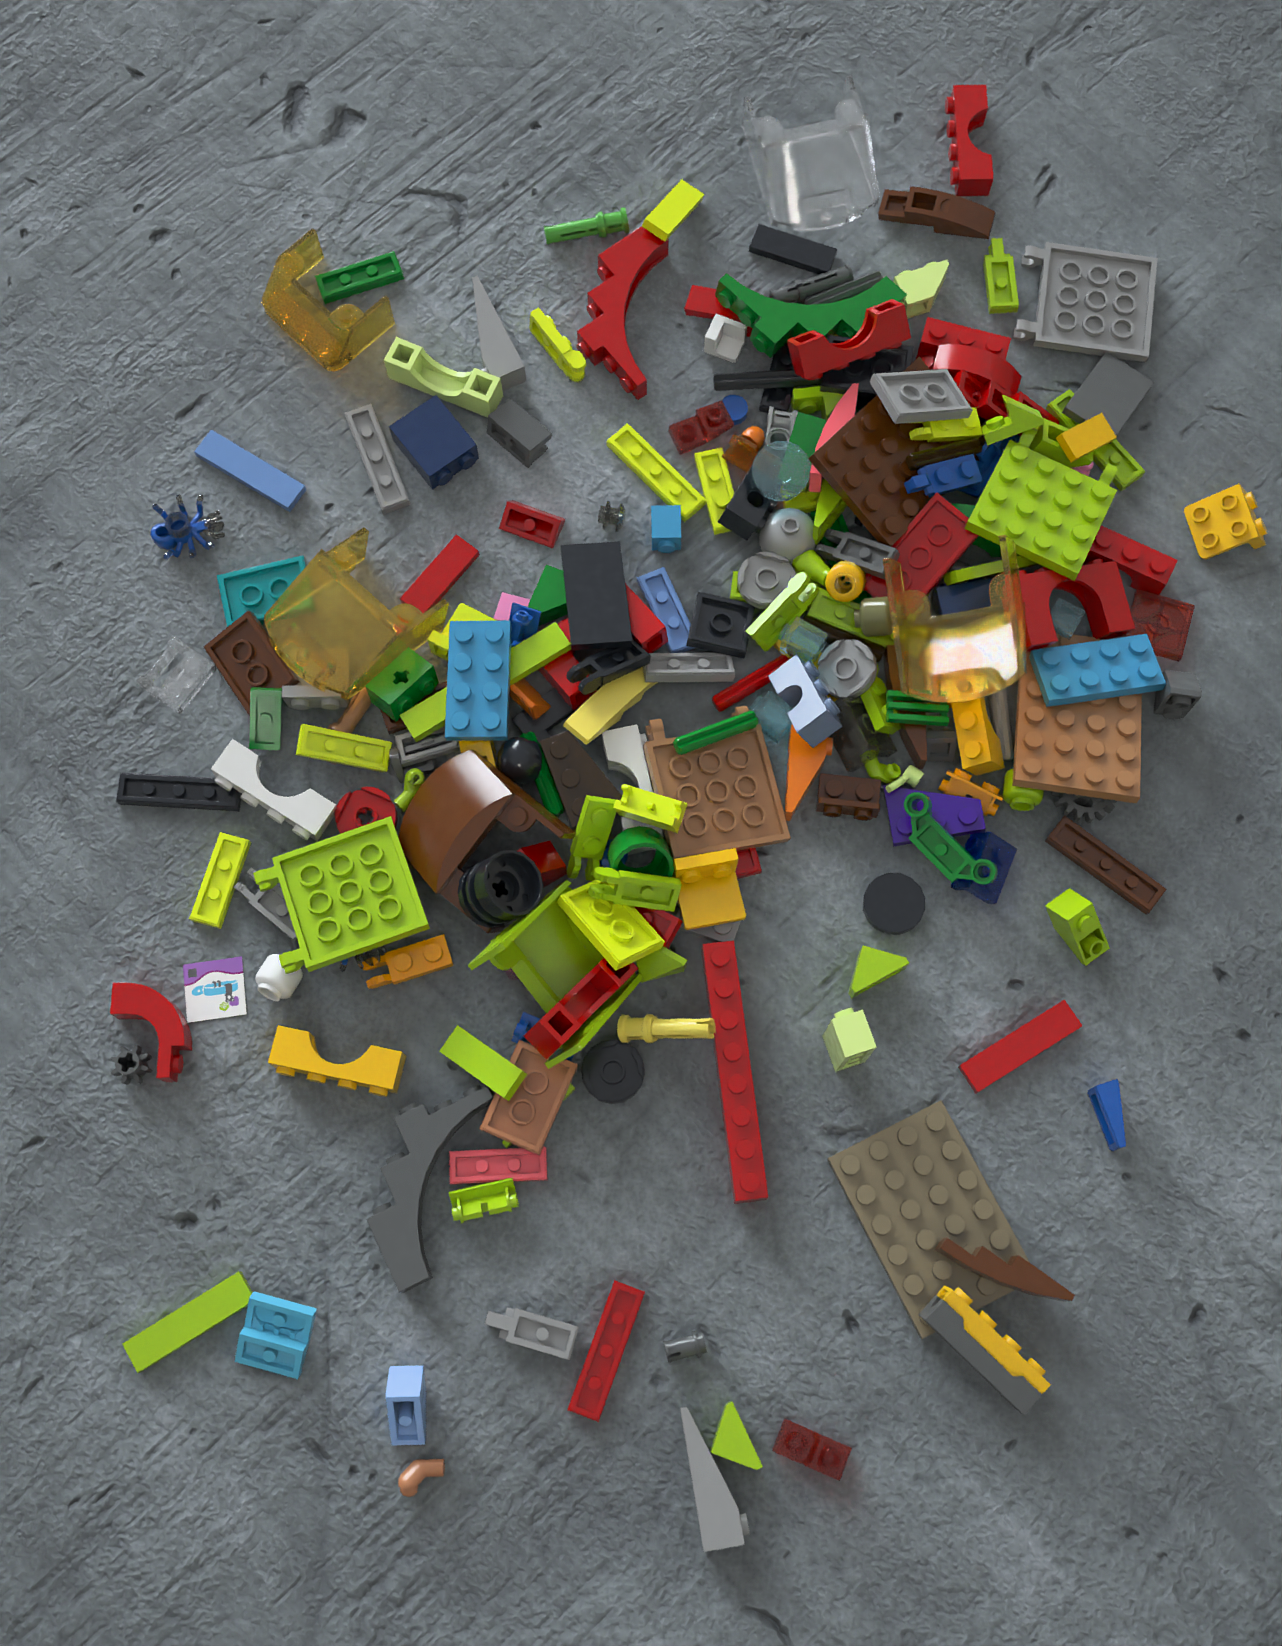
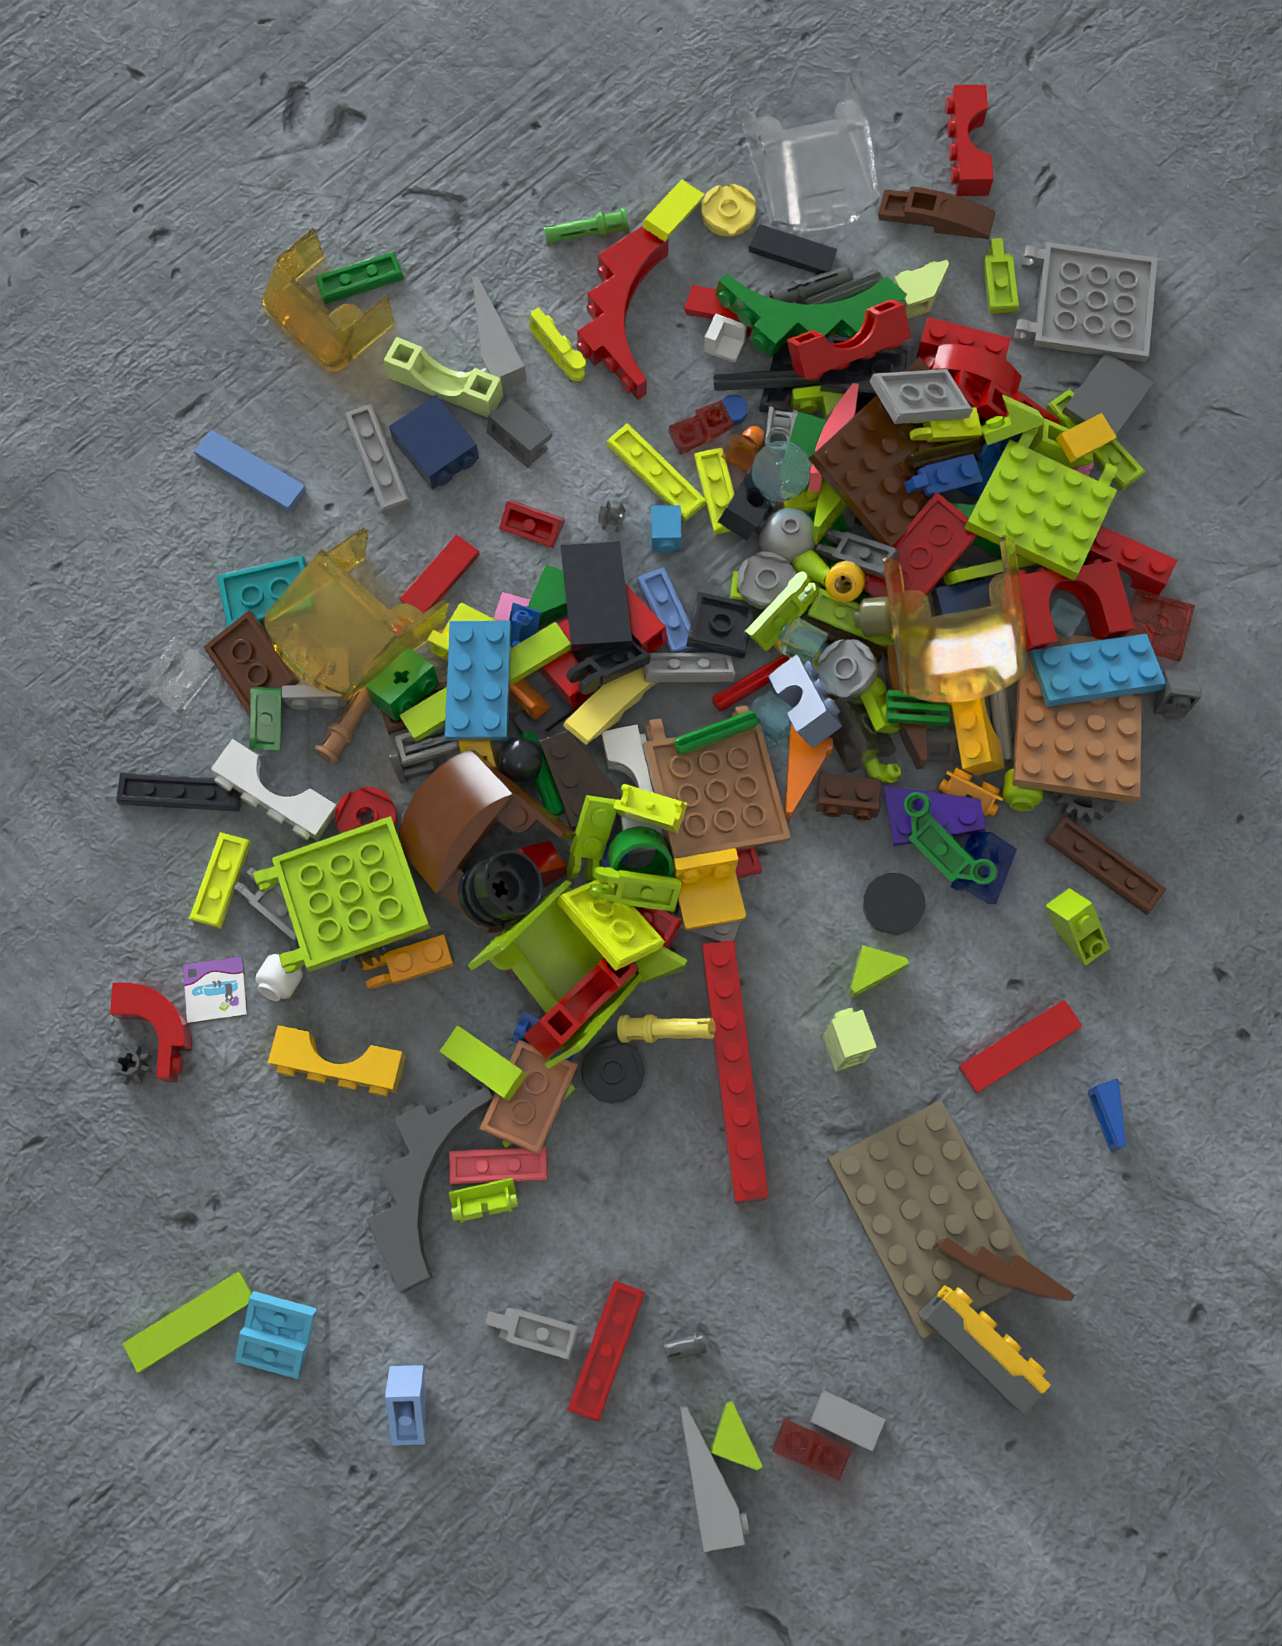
(178, 529): animal -> none
(343, 748): neon yellow tile -> none
(413, 780): lime arm -> none
(417, 1471): nougat arm -> none
(728, 210): none -> light yellow tile
(847, 1420): none -> light grey tile
(911, 776): yellowish green hand -> none
(1225, 522): yellow bracket -> none

